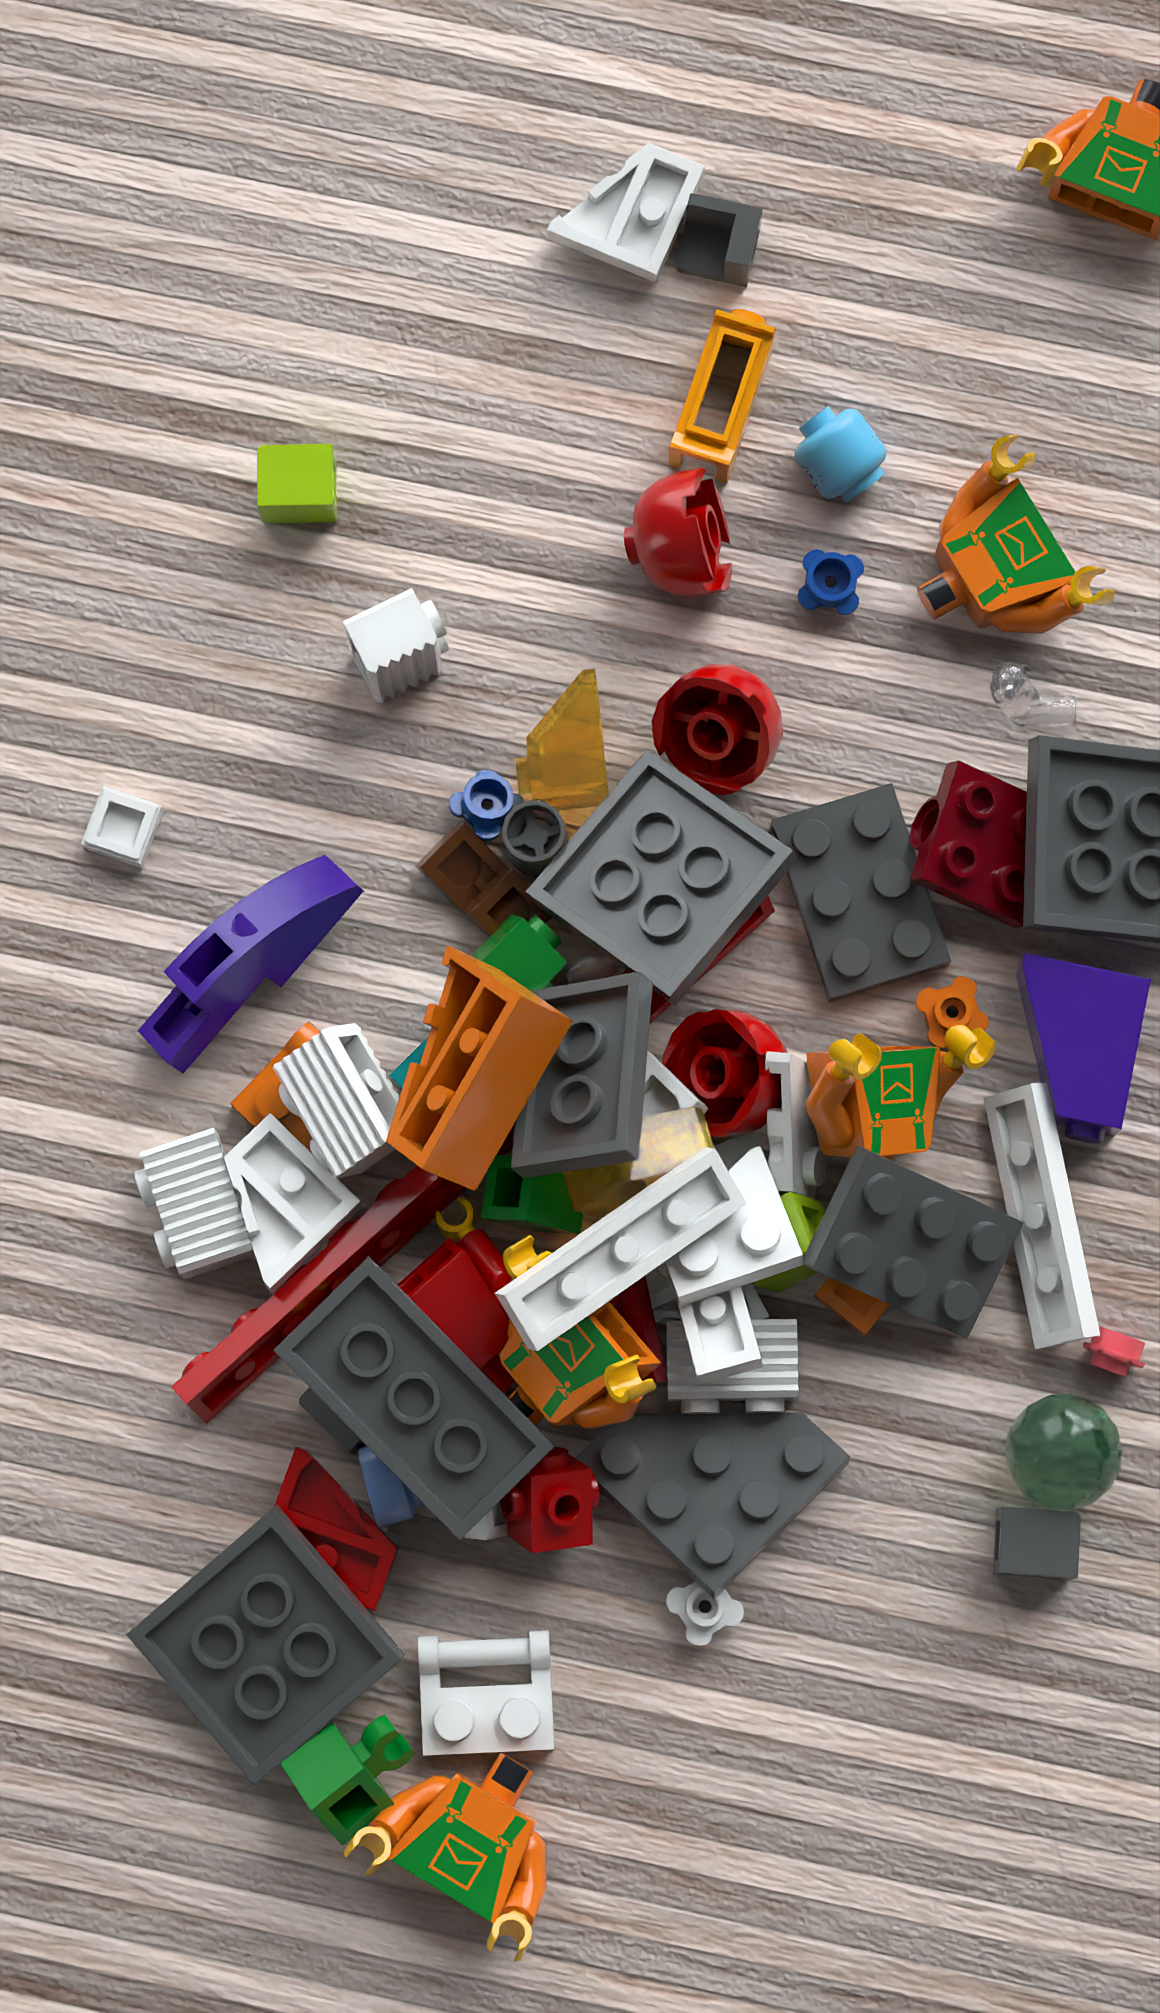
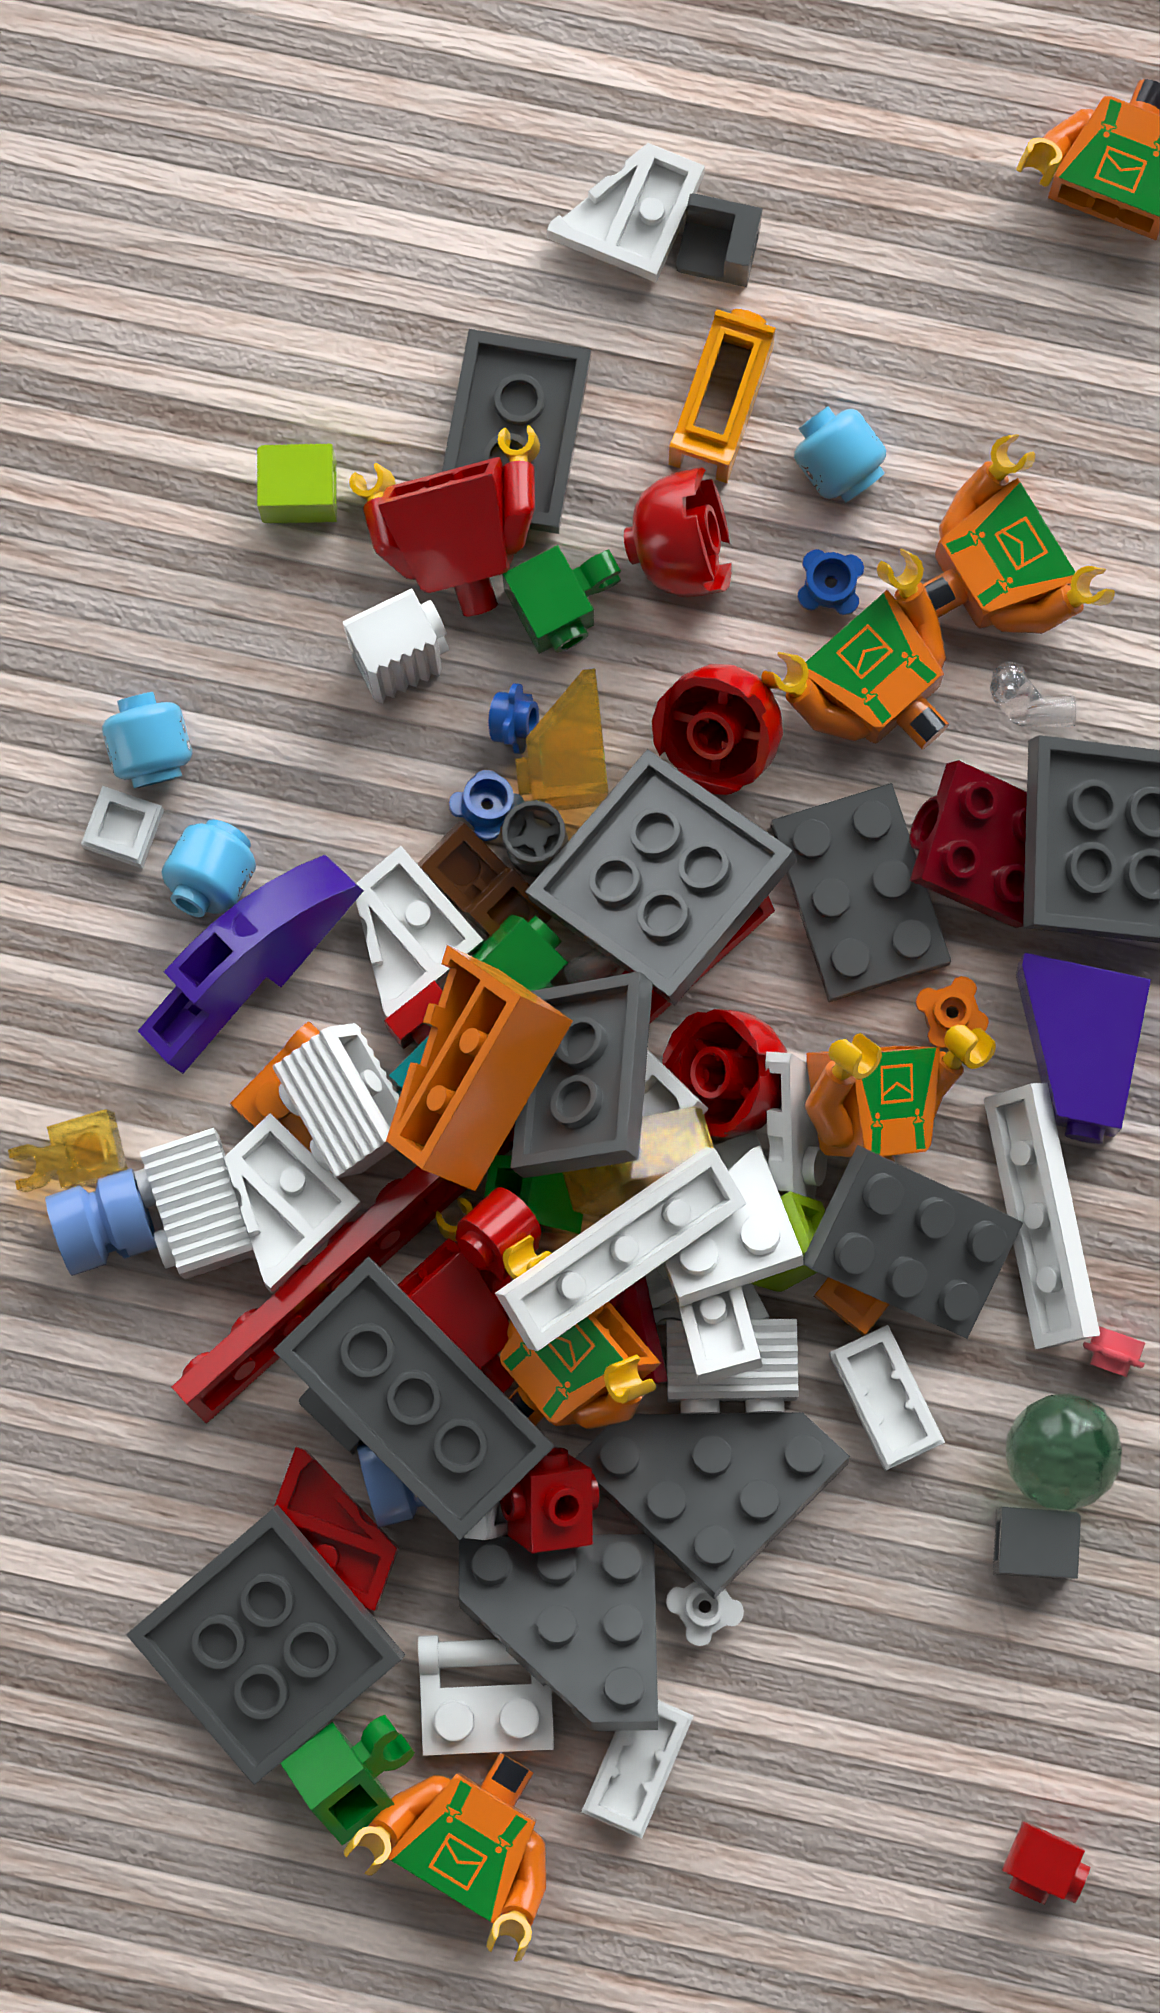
(78, 1152): none -> clear yellow plate
(100, 1222): none -> medium blue wheel
(147, 740): none -> medium azure head
(208, 868): none -> medium azure head
(407, 1022): none -> red plate
(408, 929): none -> white wing
(455, 523): none -> red torso
(493, 1227): none -> red plate
(513, 717): none -> blue plate
(514, 386): none -> dark grey plate
(554, 597): none -> green brick
(573, 1620): none -> dark grey plate
(636, 1772): none -> white plate
(874, 668): none -> torso
(886, 1398): none -> white plate
(1045, 1865): none -> red plate

